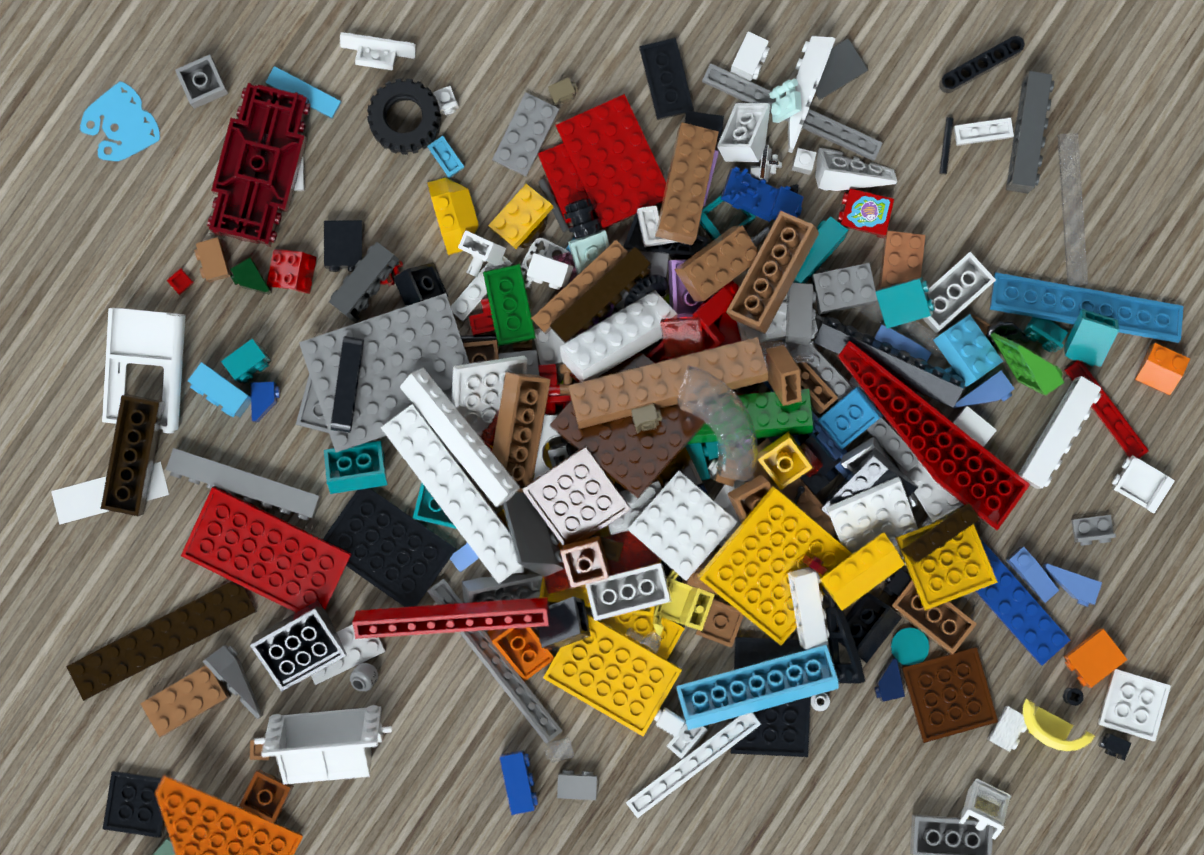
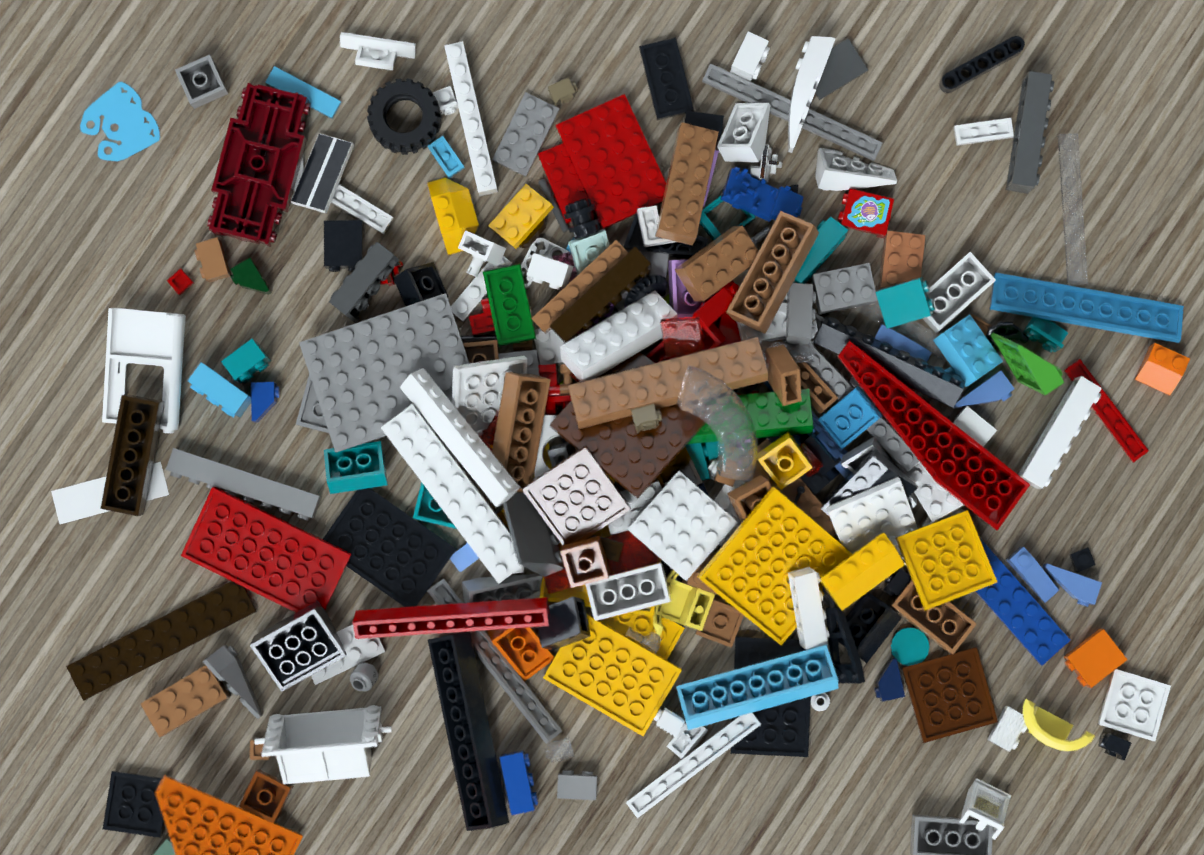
(291, 270): red bracket -> none
(322, 173): none -> black tile
(347, 384): black beam -> none
(361, 209): none -> white plate
(468, 731): none -> black brick
(471, 118): none -> white brick
(785, 105): light aqua plate -> none
(804, 161): white brick -> none
(815, 564): dark red plate -> none
(940, 534): dark brown brick -> none
(946, 145): black bar -> none
(1078, 699): black bush -> none
(1082, 559): none -> black plate
(1091, 338): teal brick -> none
(1093, 528): light grey bracket -> none
(1142, 483): white panel -> none

